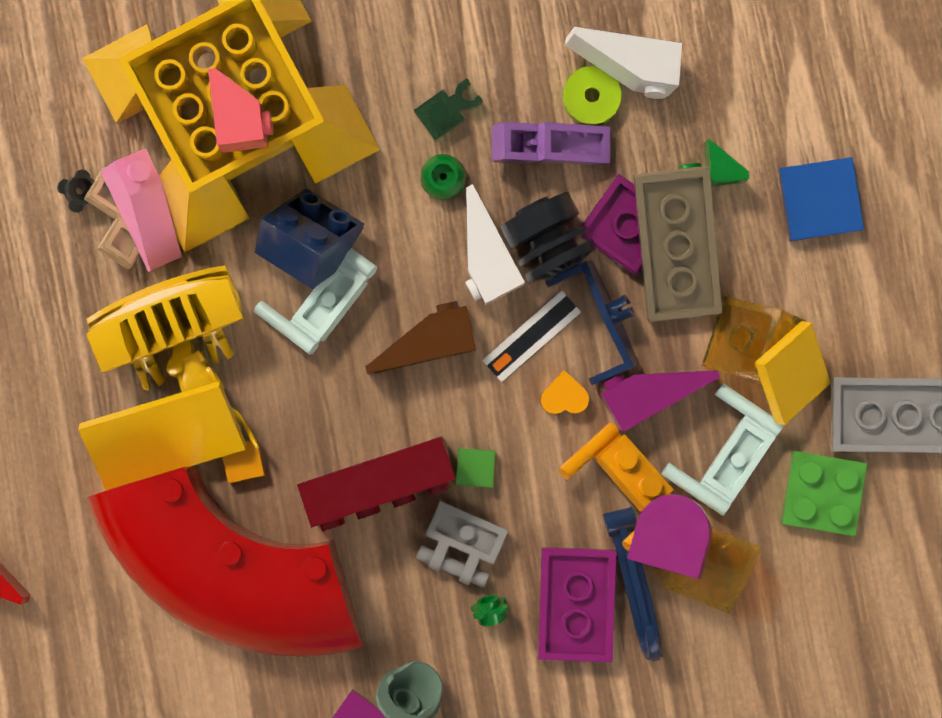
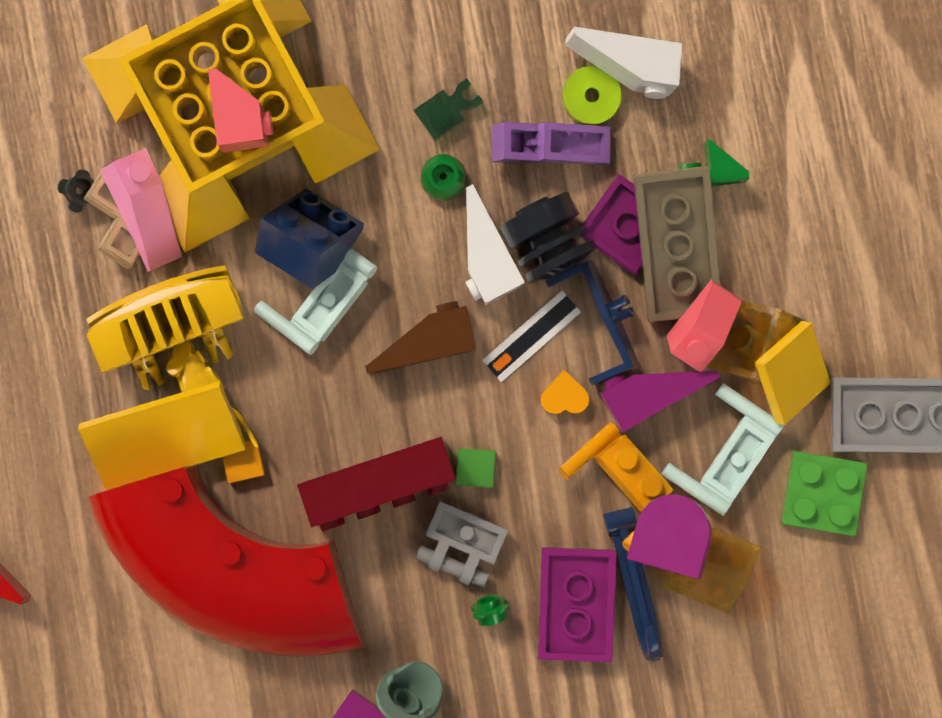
(704, 326): none -> coral slope
(820, 199): blue tile -> none

